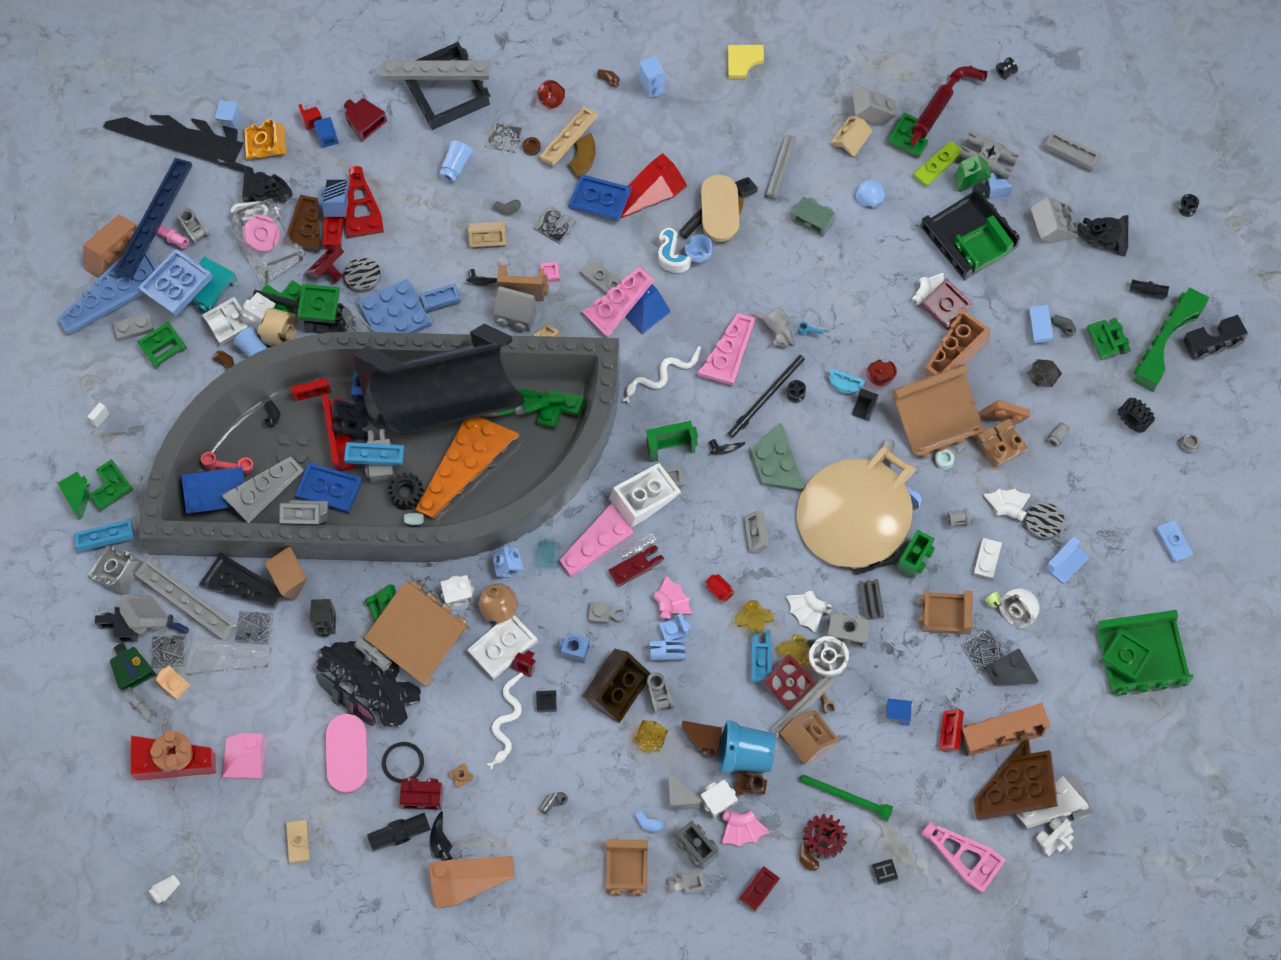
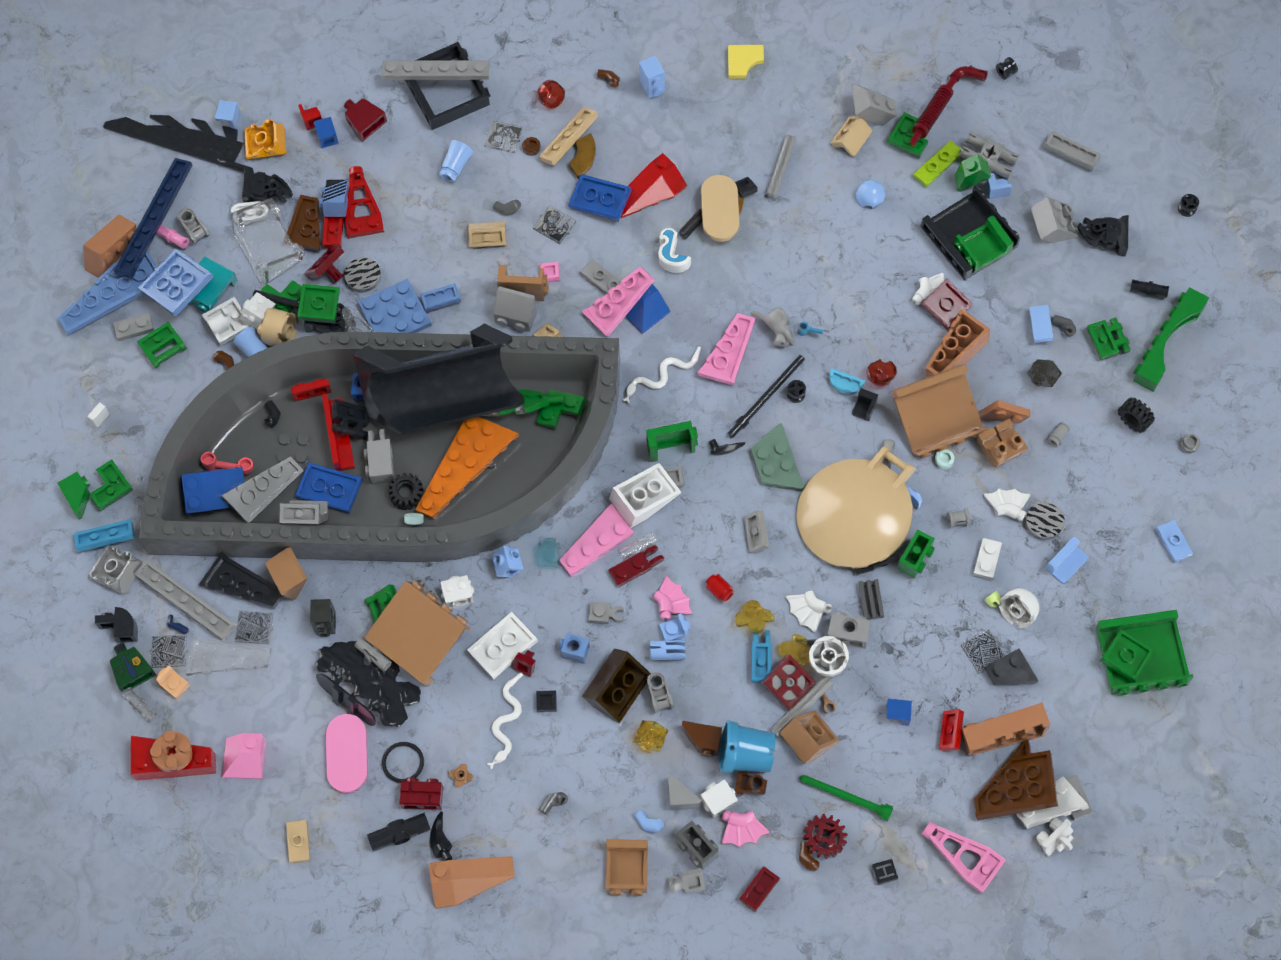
(141, 613): light grey slope -> none
(163, 889): white cone -> none
(261, 233): bright pink tile -> none
(374, 454): dark azure plate -> none
(479, 280): black bar -> none
(498, 603): medium nougat cylinder -> none
(699, 248): light blue hair -> none
(813, 216): sand green brick -> none
(946, 612): medium nougat panel -> none
(1202, 344): black arch -> none

